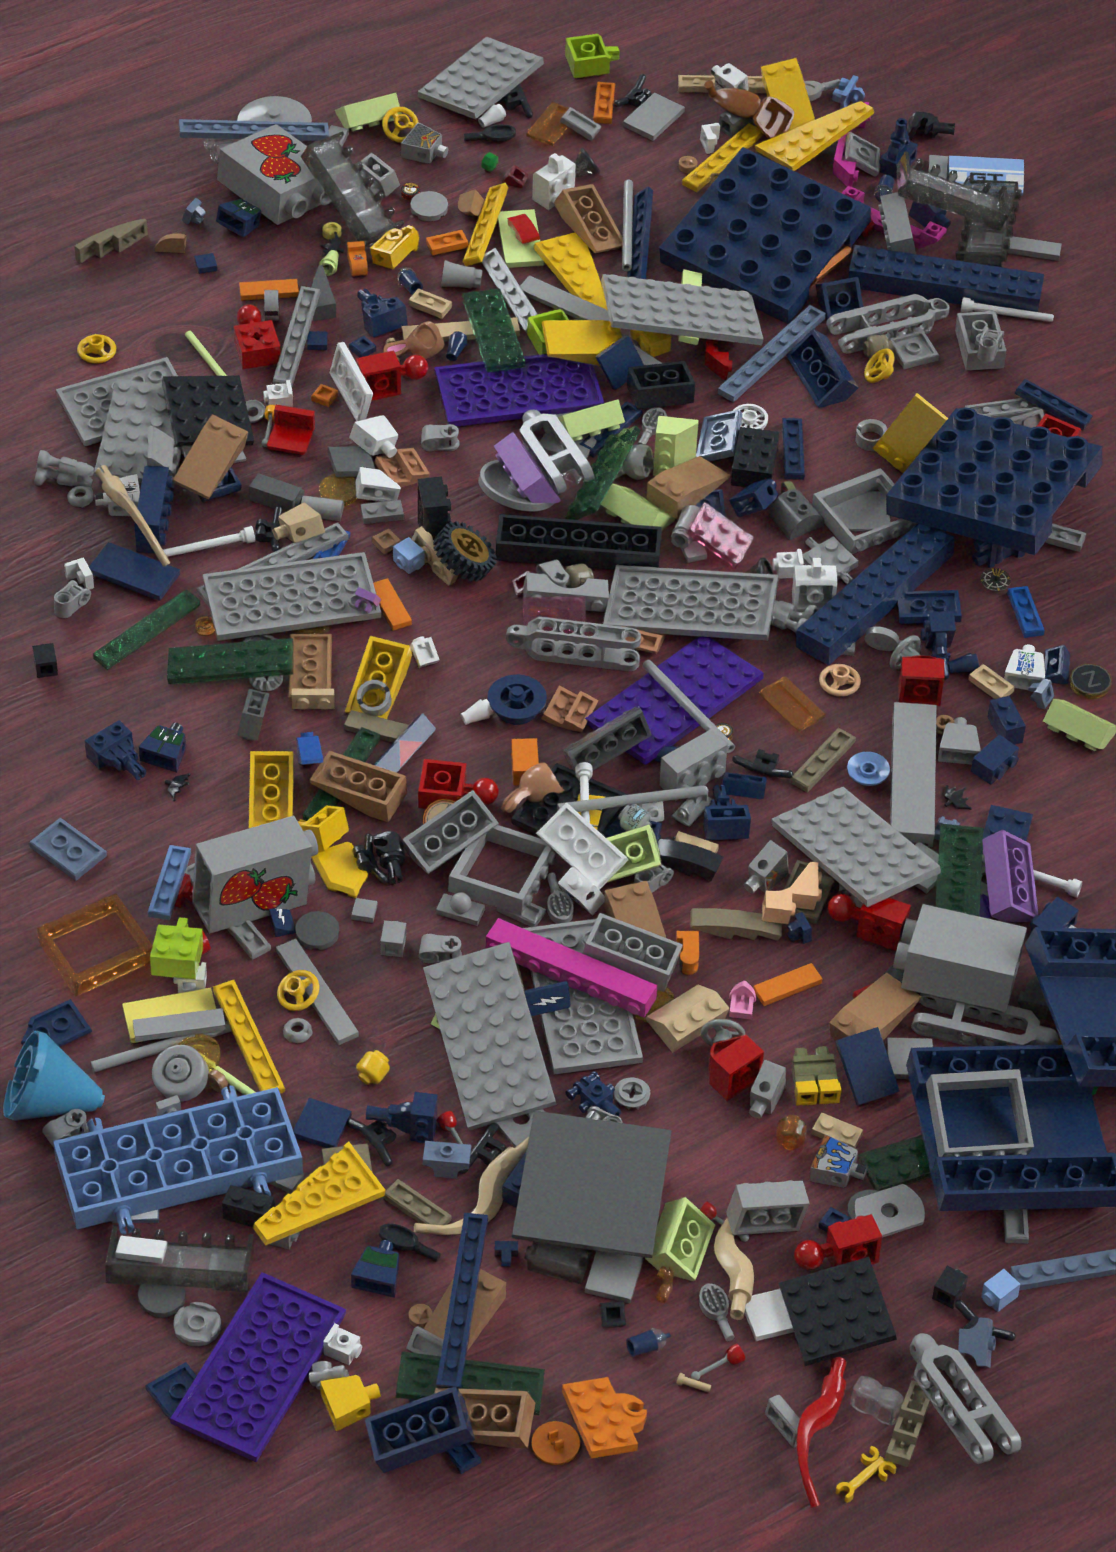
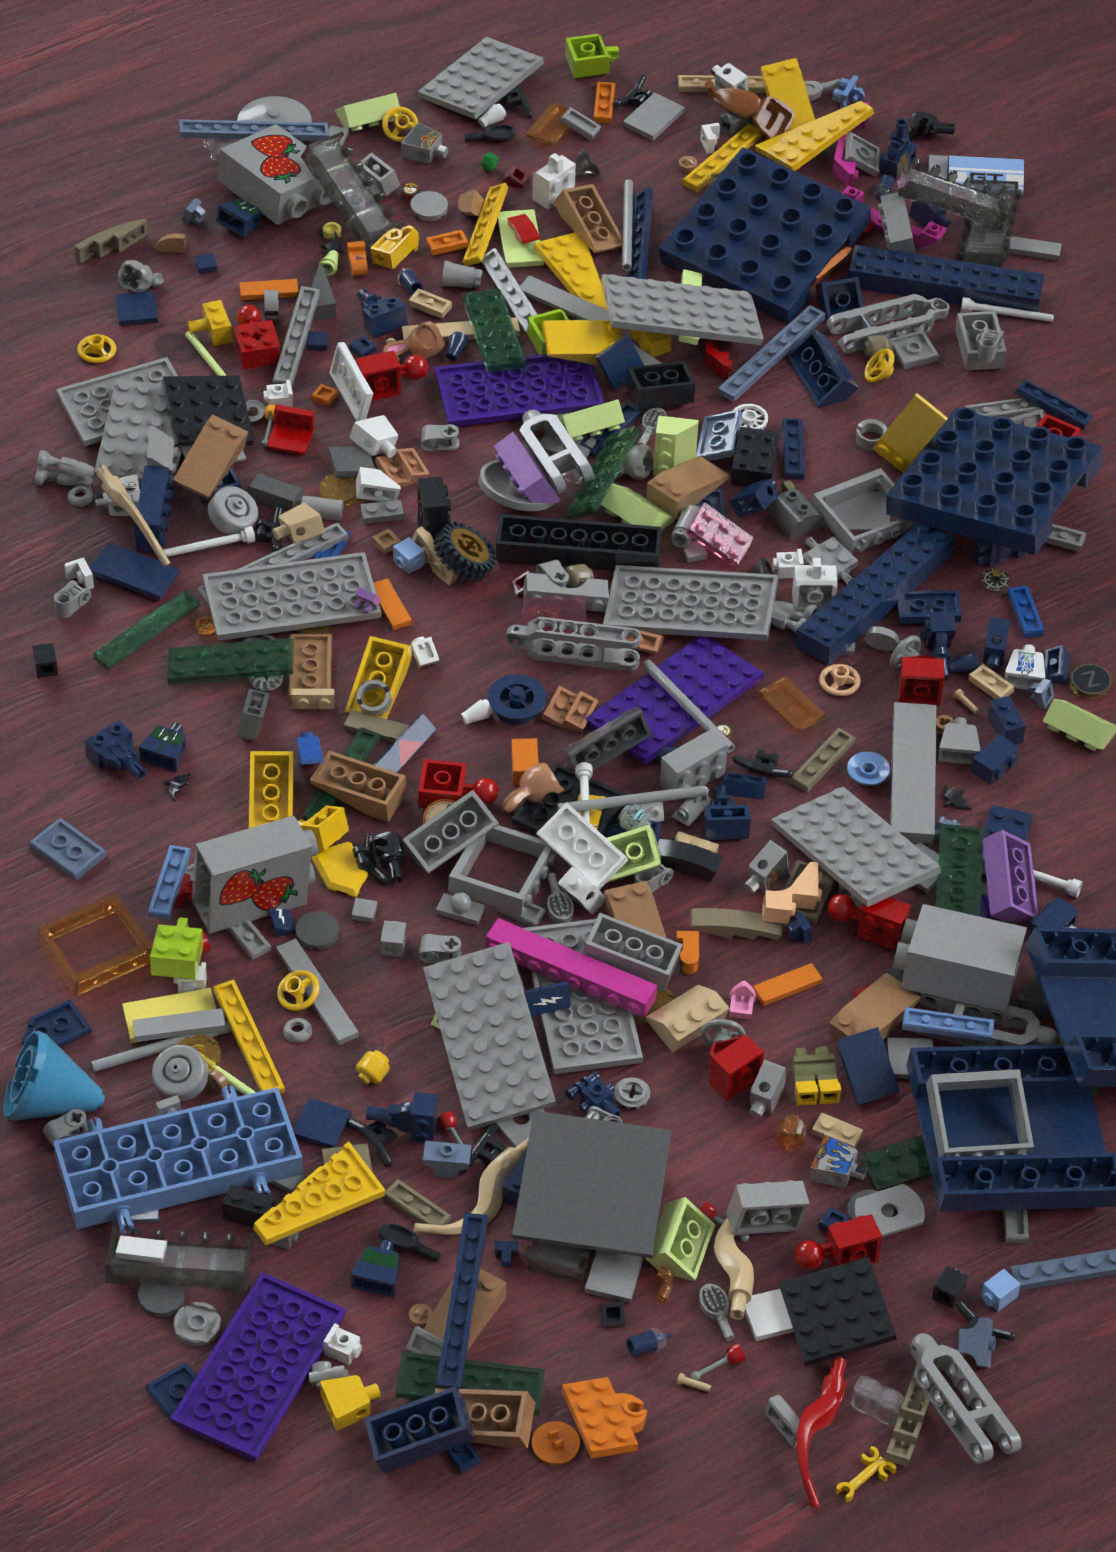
(136, 308): none -> dark blue tile
(138, 276): none -> light grey piece
(214, 322): none -> yellow brick
(232, 510): none -> light grey wheel
(948, 1024): none -> medium blue tile
(959, 694): none -> tan piece
(995, 647): none -> dark blue torso

